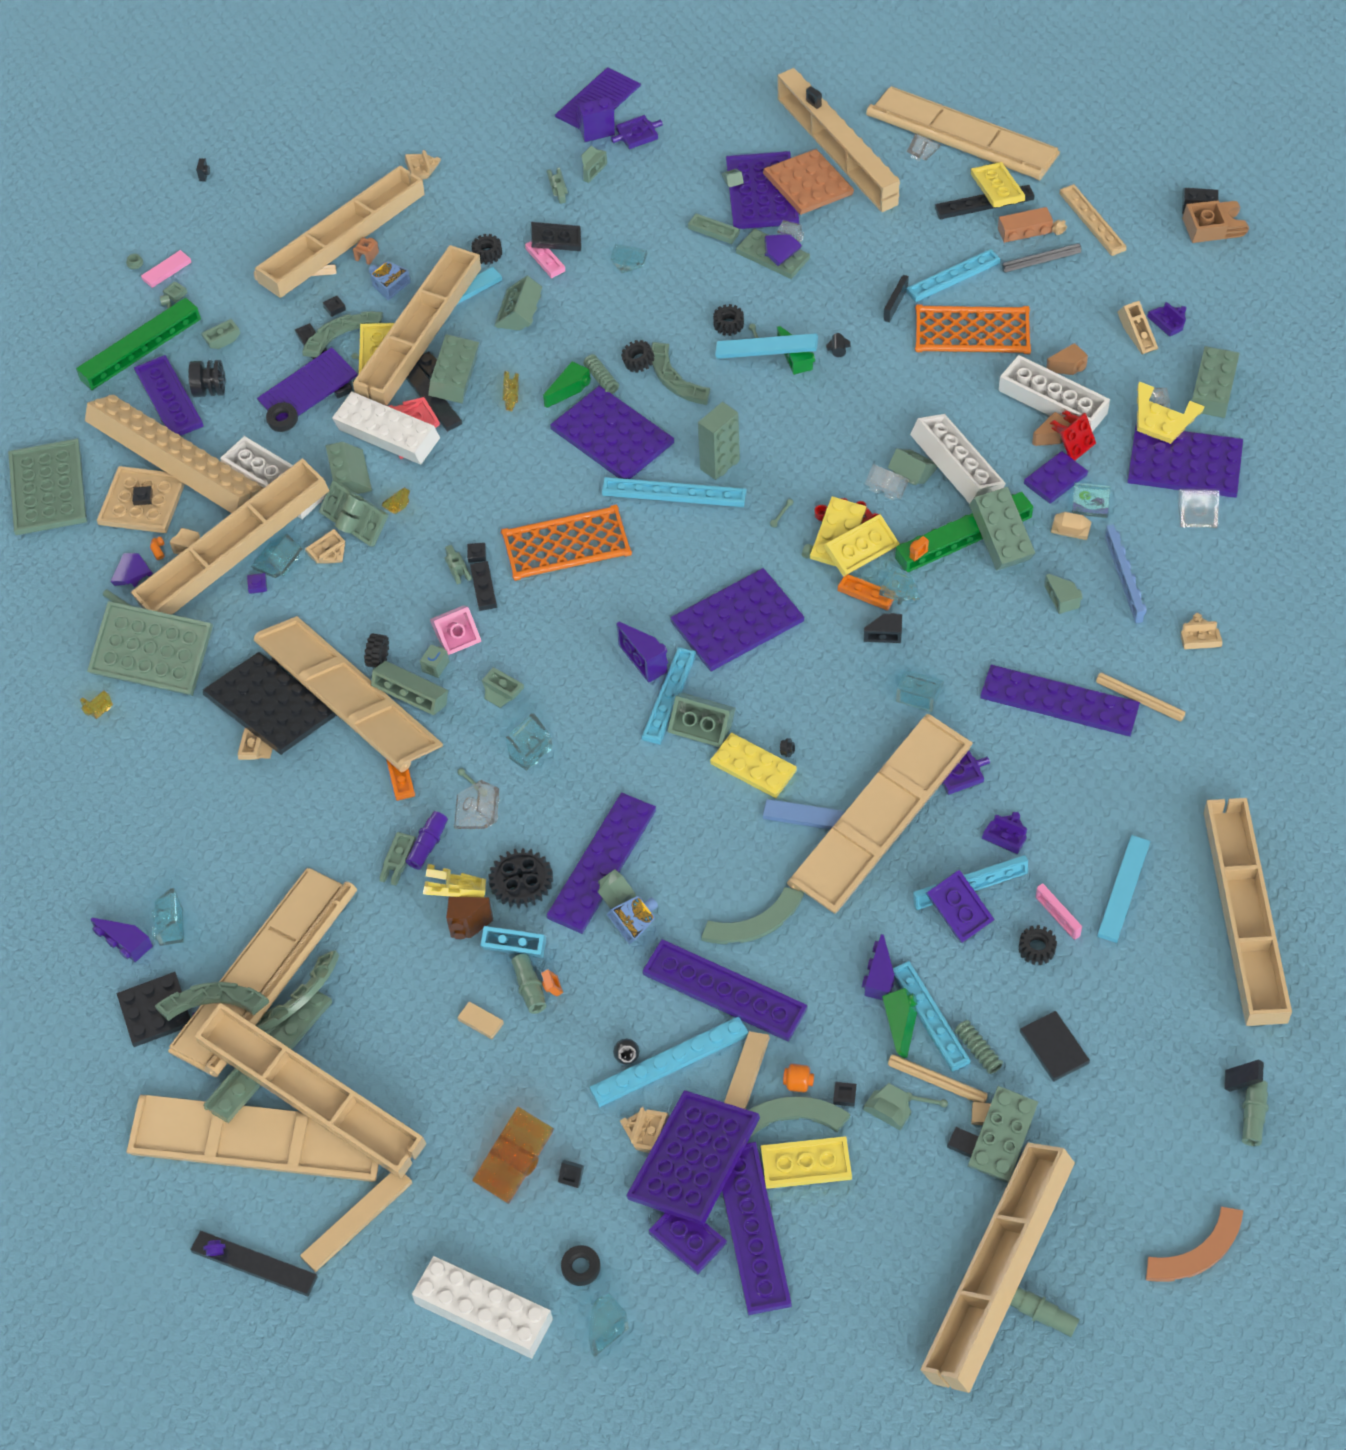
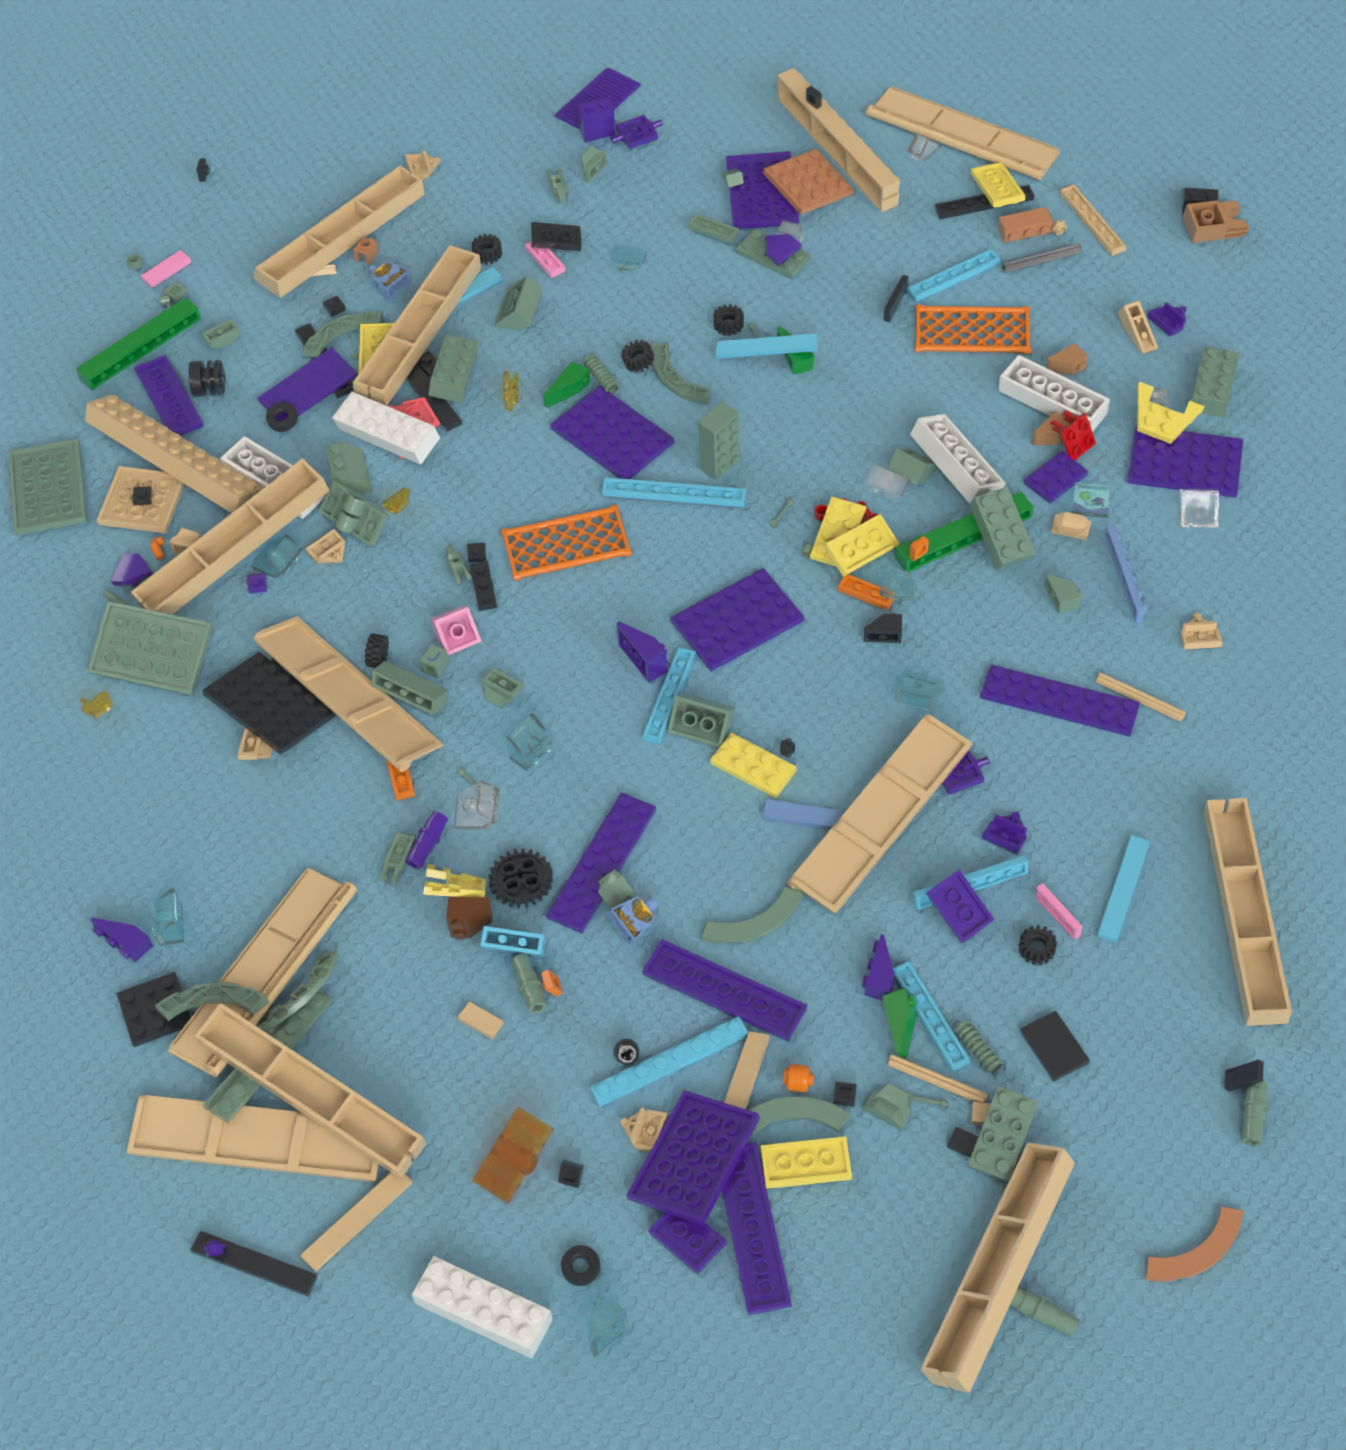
(838, 345): black piece -> none

